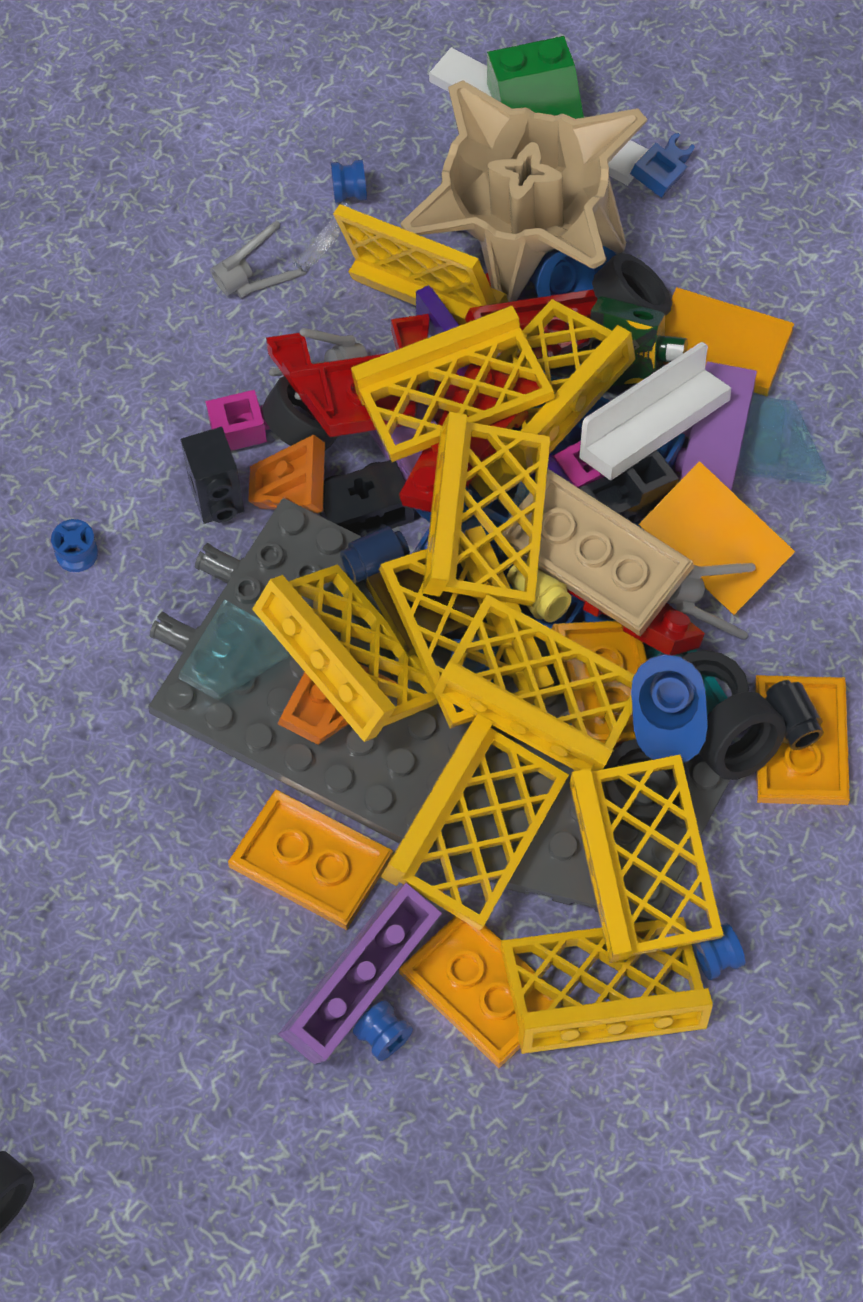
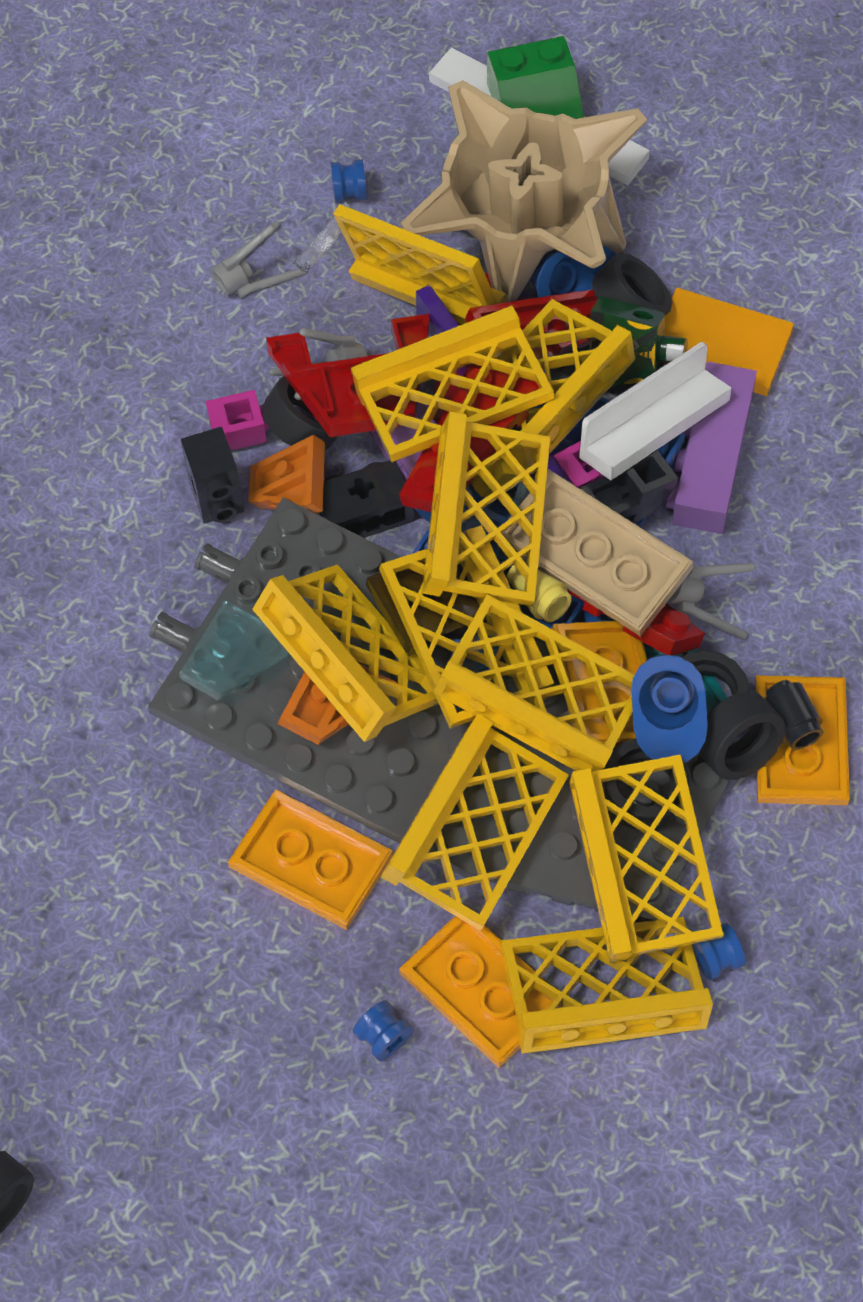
(74, 534): blue wheel -> none
(359, 974): medium lavender brick -> none
(370, 551): dark blue brick -> none
(662, 166): blue plate -> none
(716, 528): light orange tile -> none
(781, 444): clear light blue wing -> none

